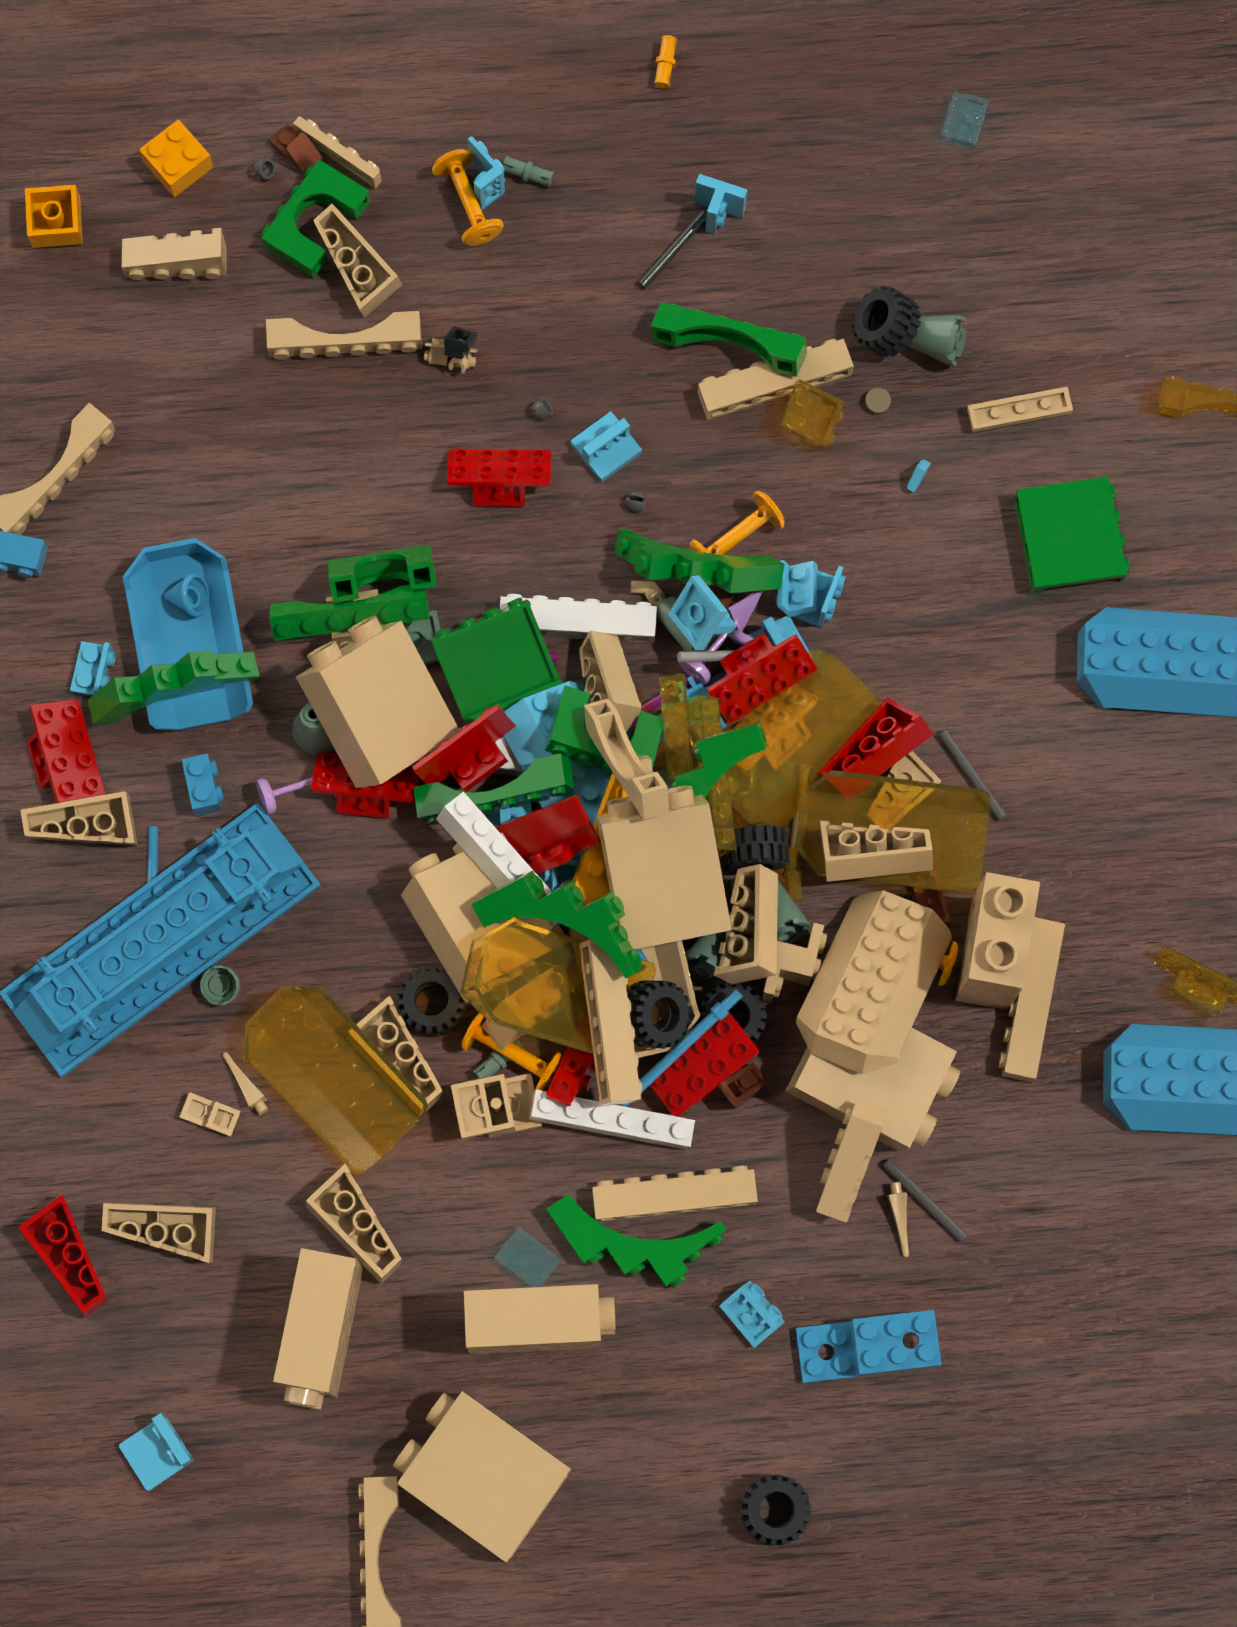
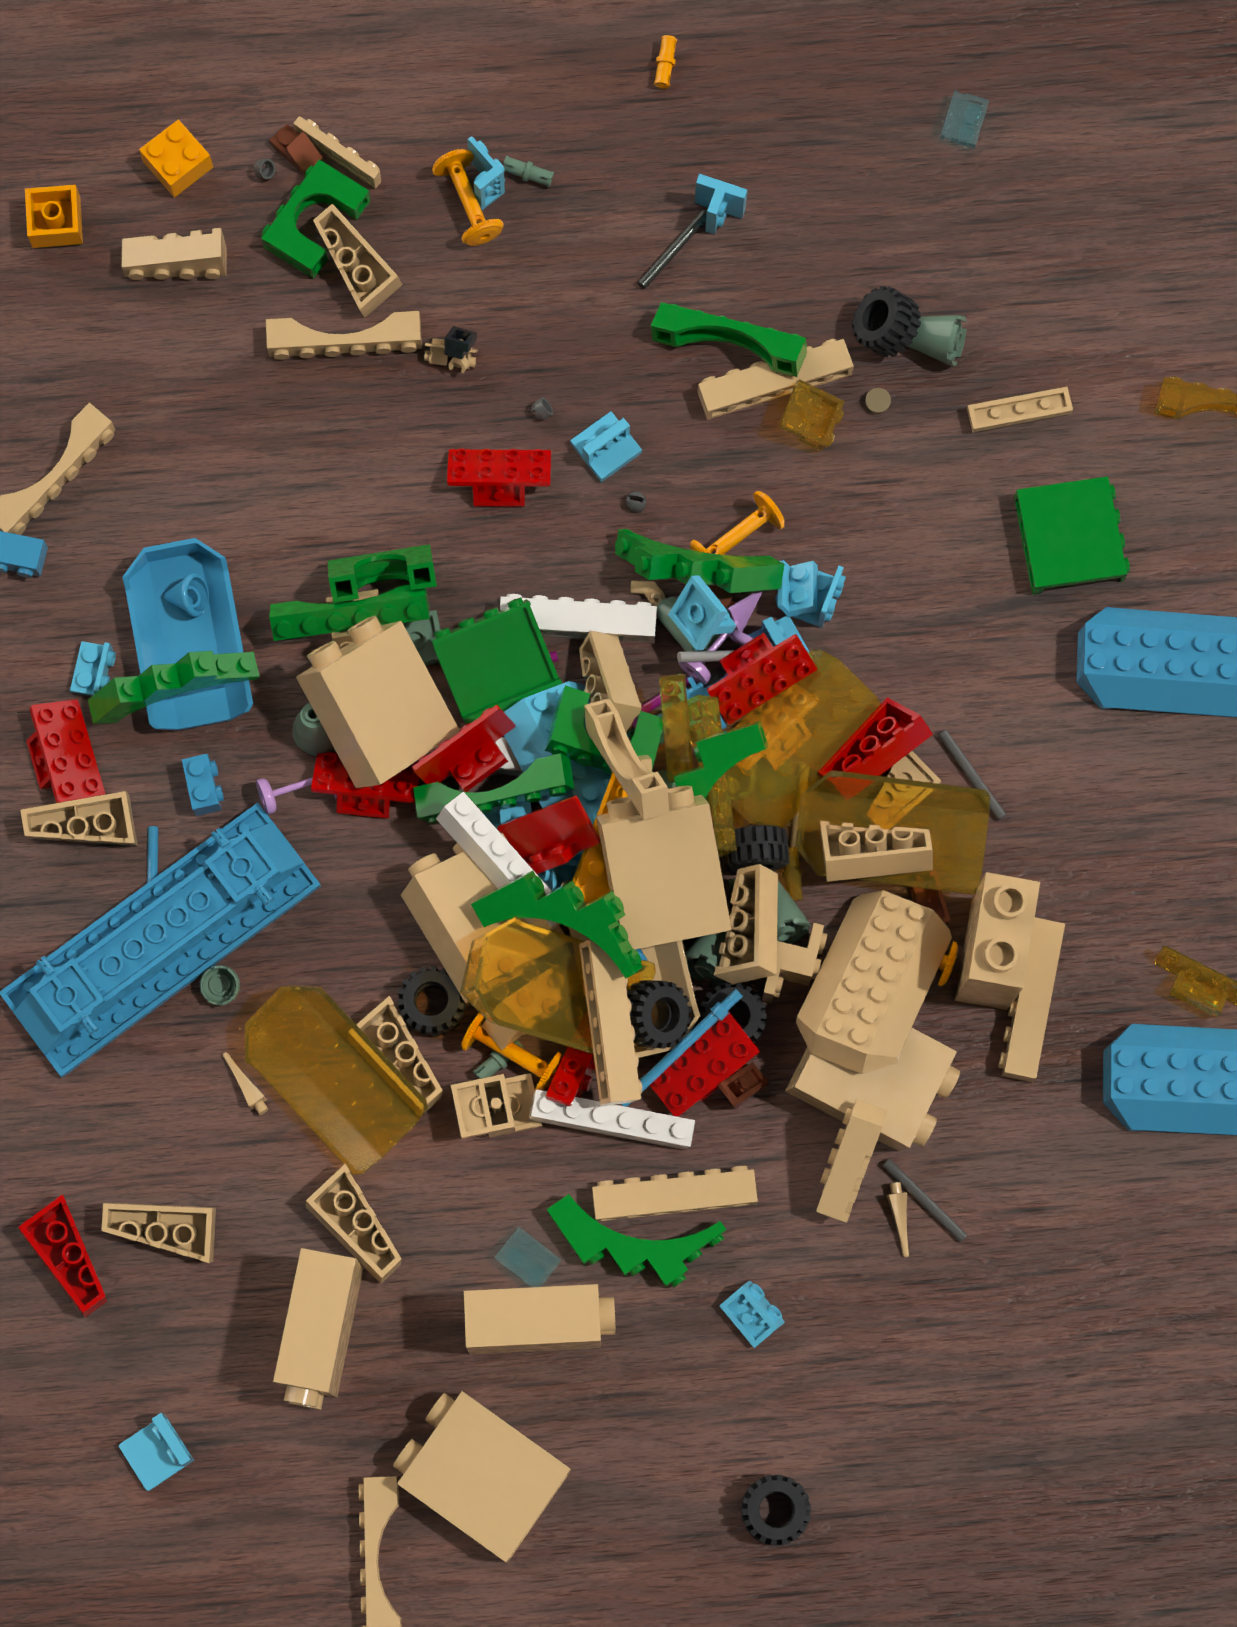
(209, 1114): tan slope -> none
(868, 1346): dark azure bracket -> none
(918, 475): medium azure tile -> none

